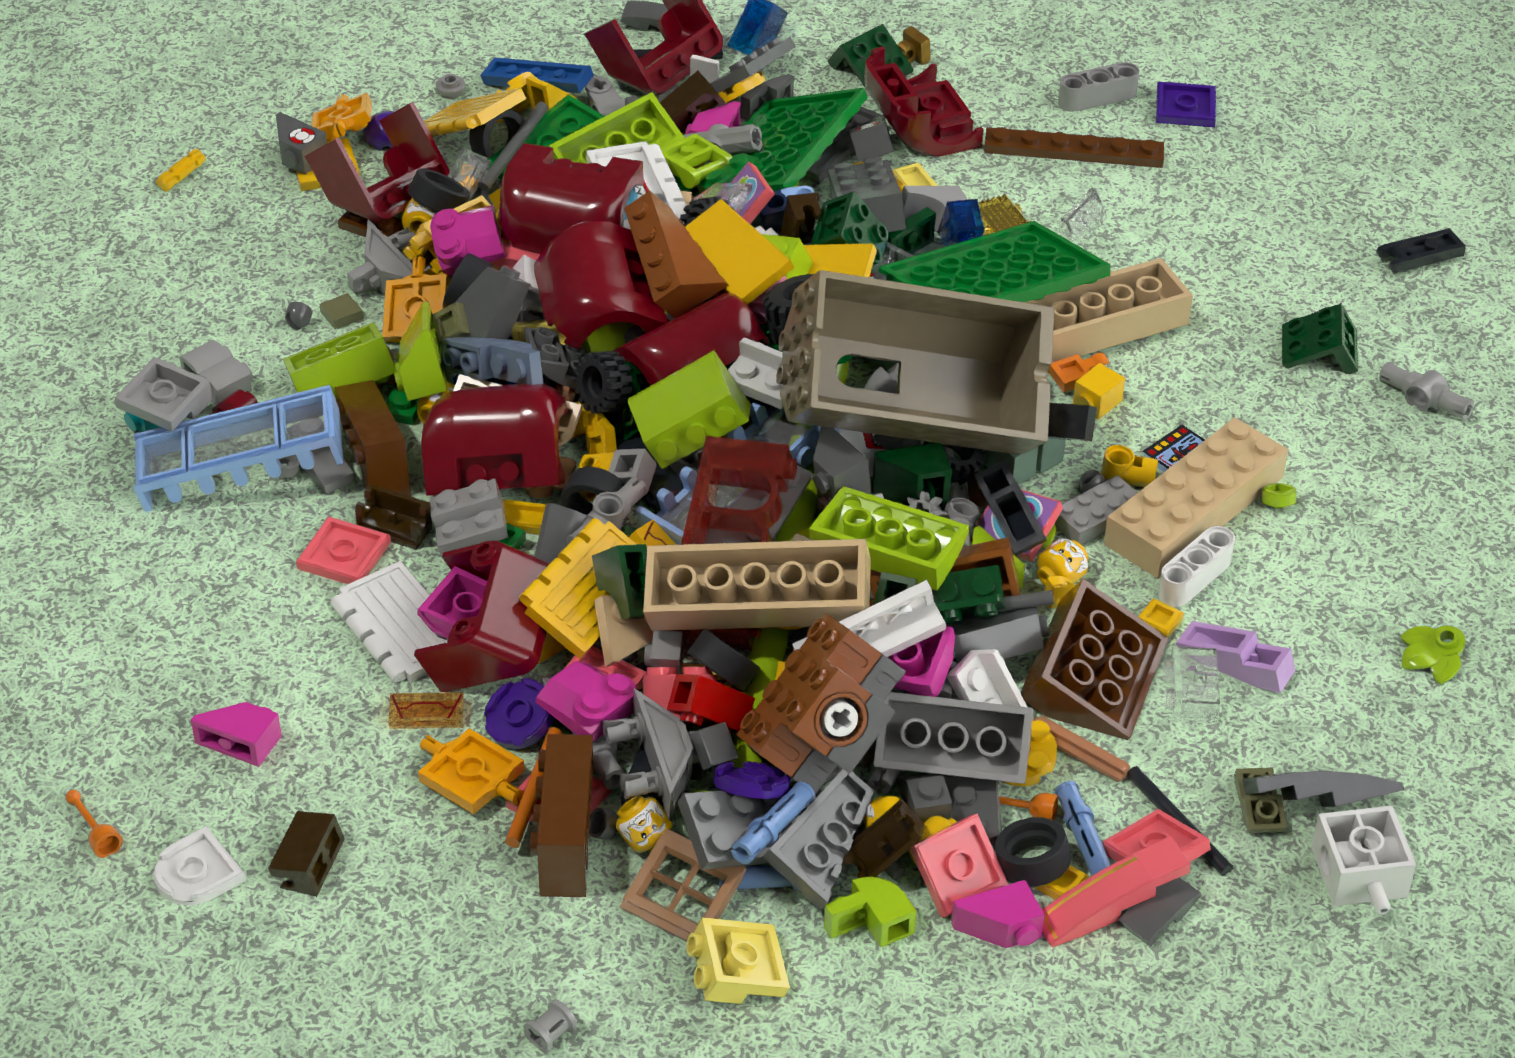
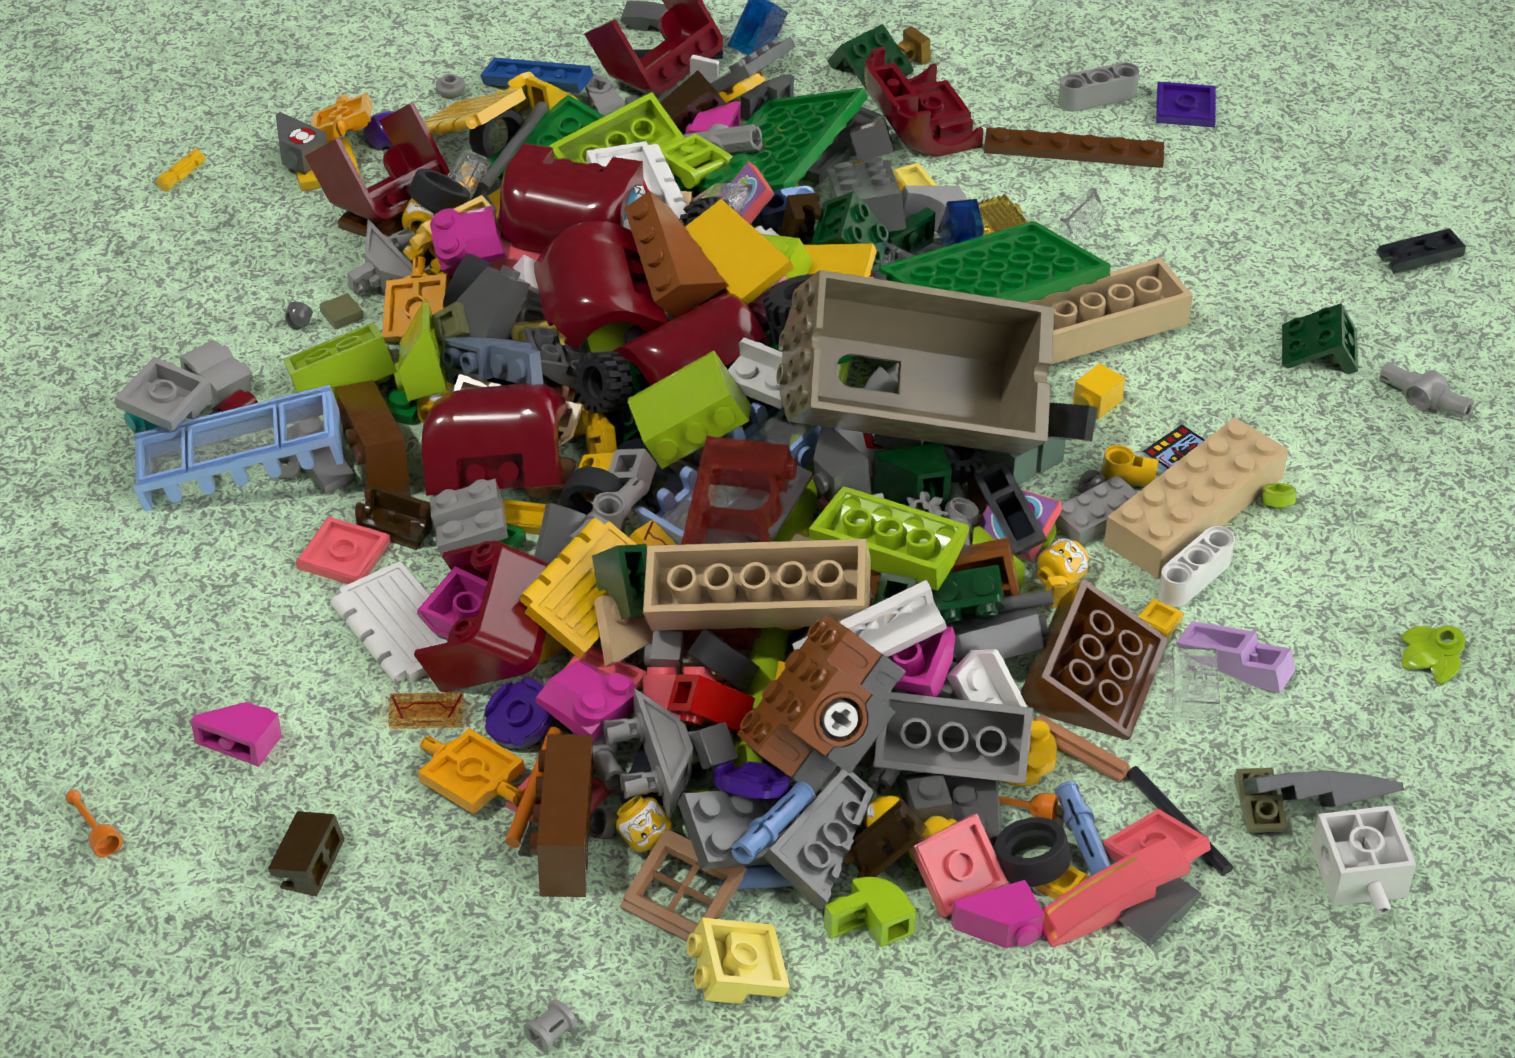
(196, 869): white tile -> none
(1070, 369): orange plate -> none

